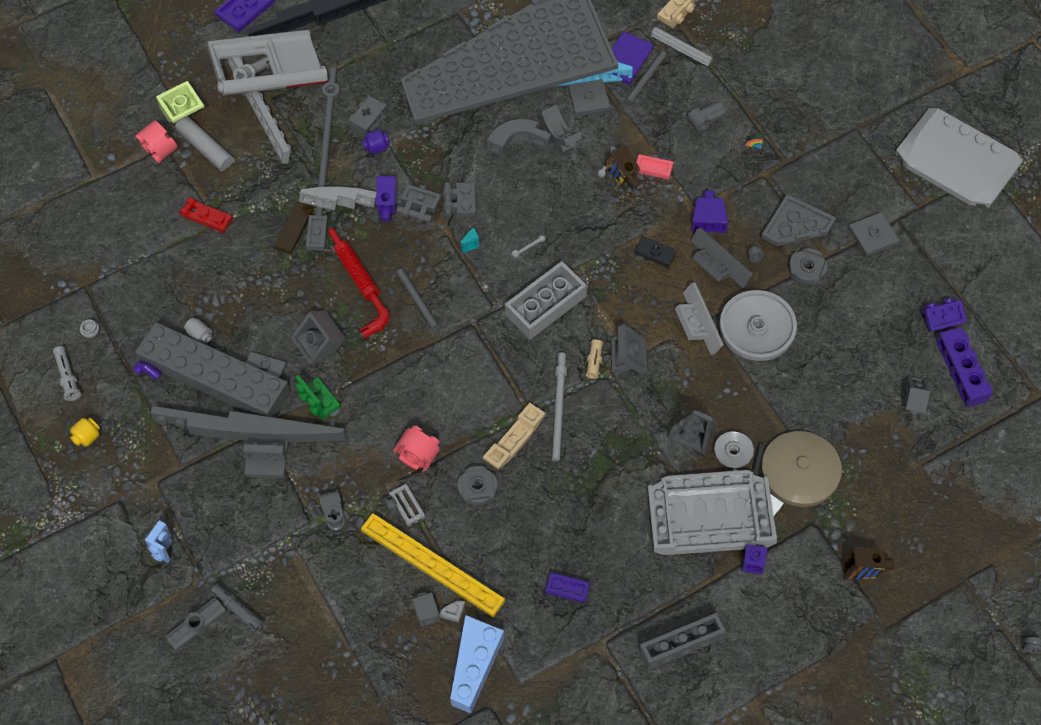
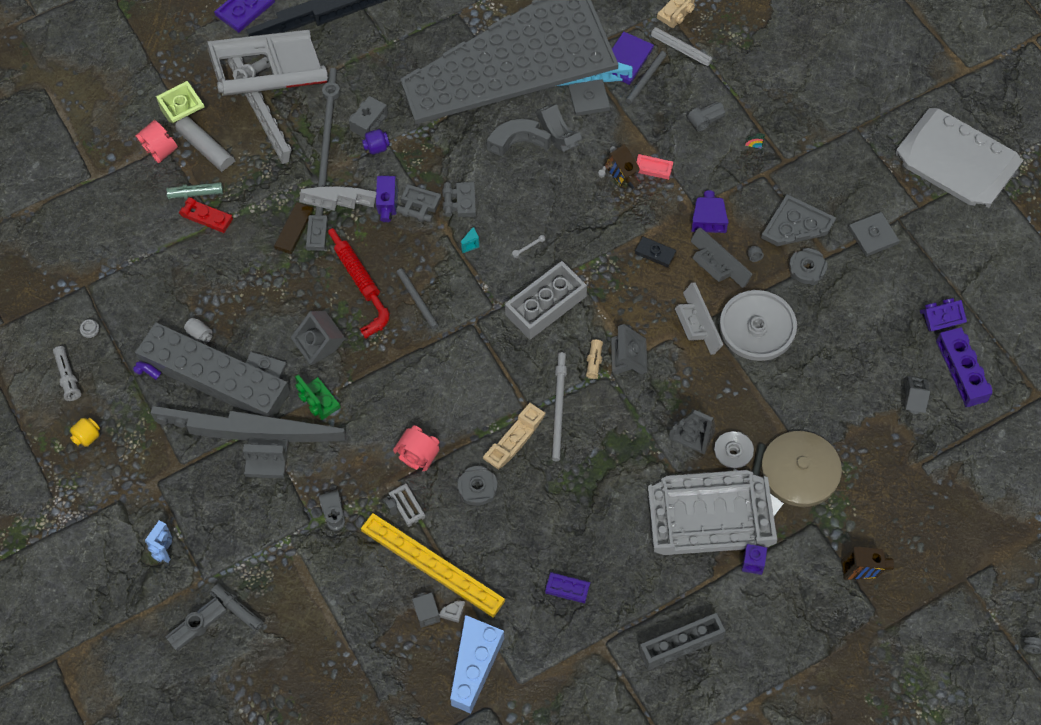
(194, 190): none -> sand green pin

